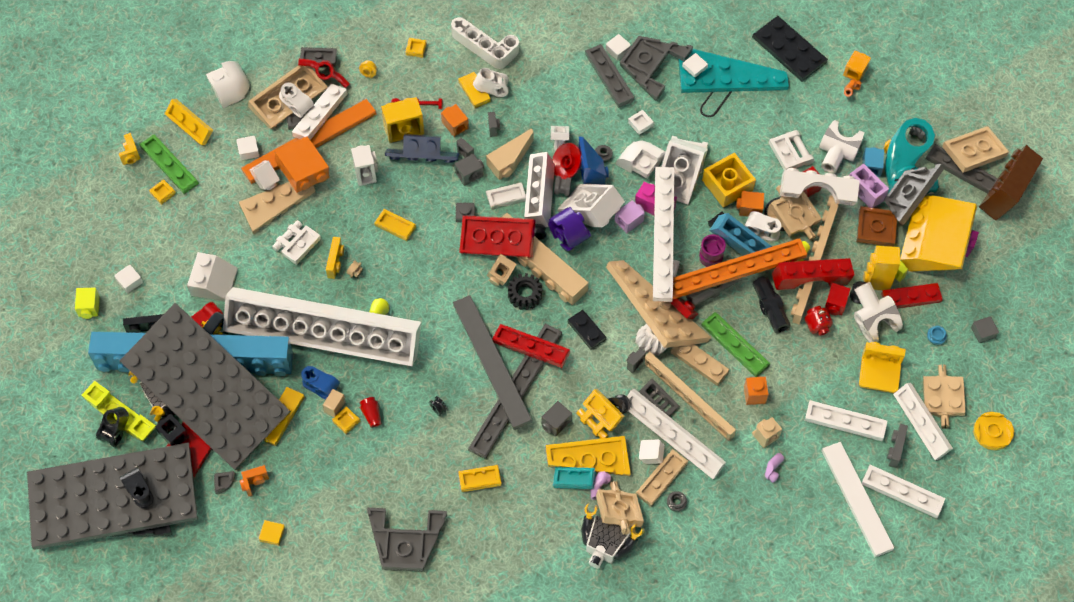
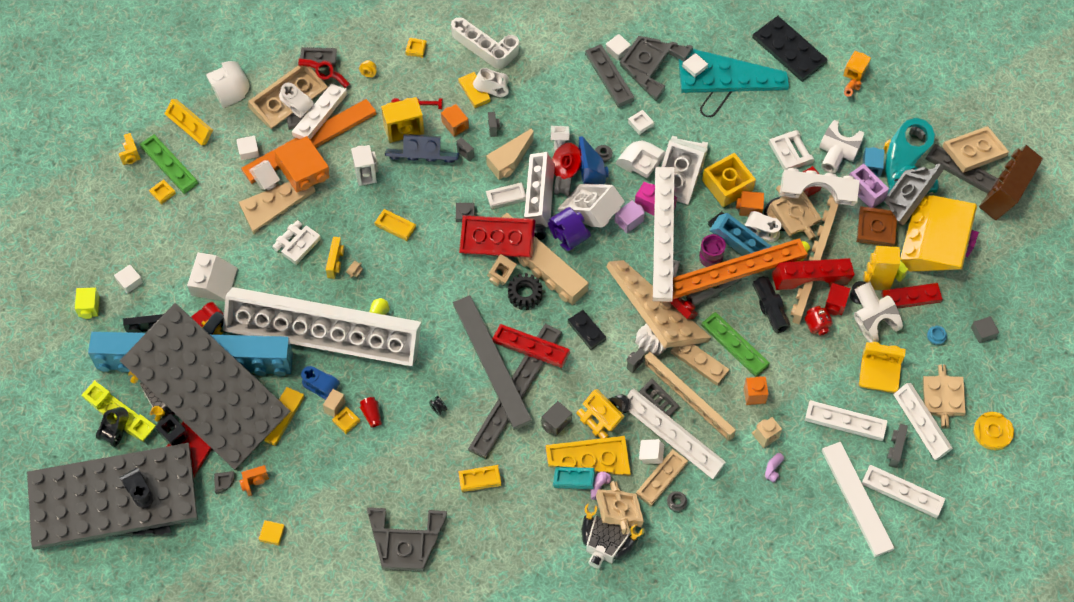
(469, 169): dark grey brick -> none

